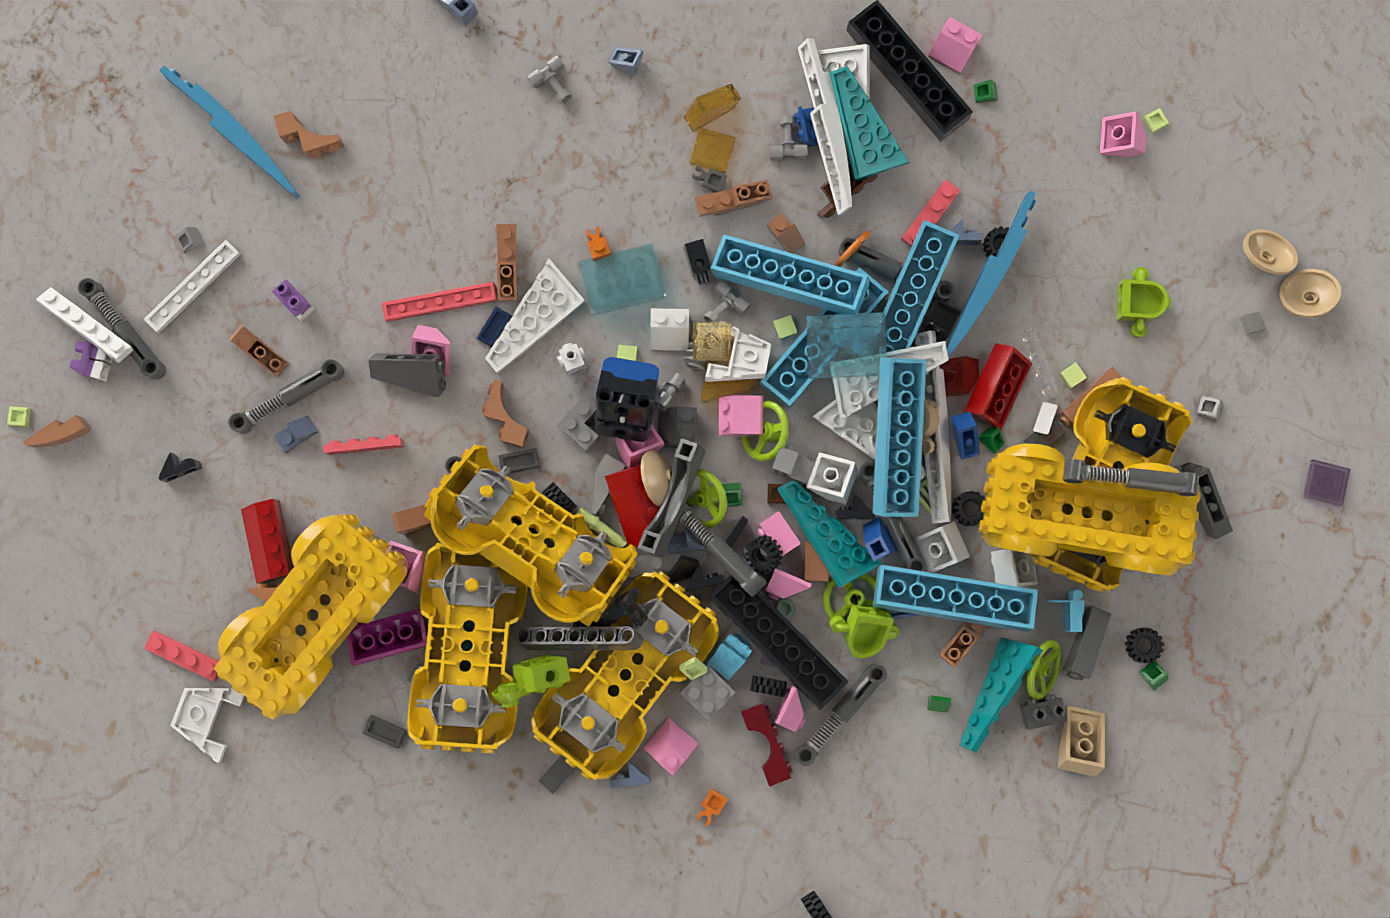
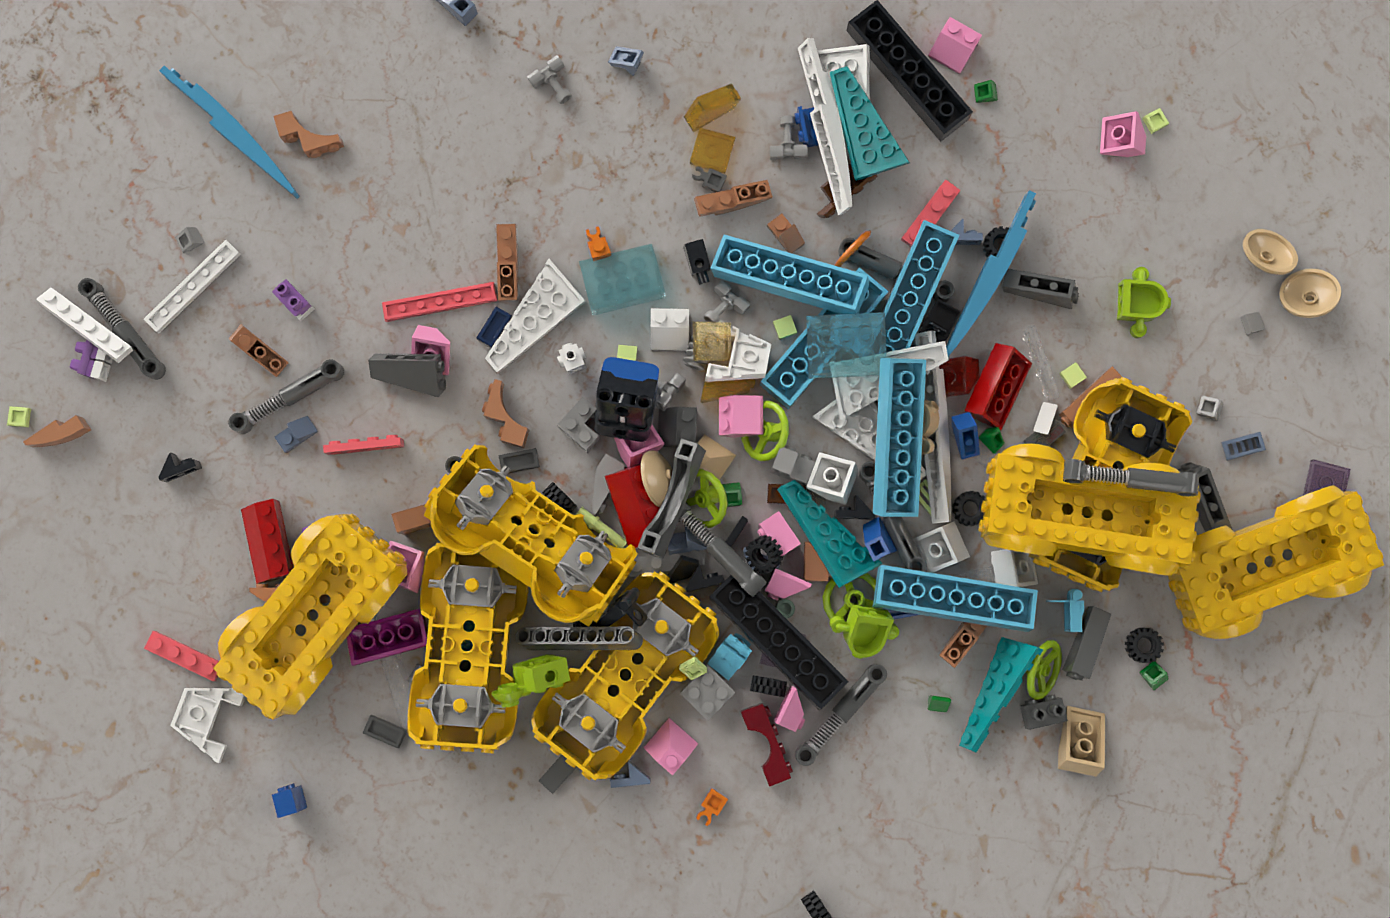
(289, 800): none -> blue brick
(716, 458): none -> tan slope
(1041, 287): none -> dark grey slope
(1258, 439): none -> sand blue slope
(1329, 560): none -> yellow piece

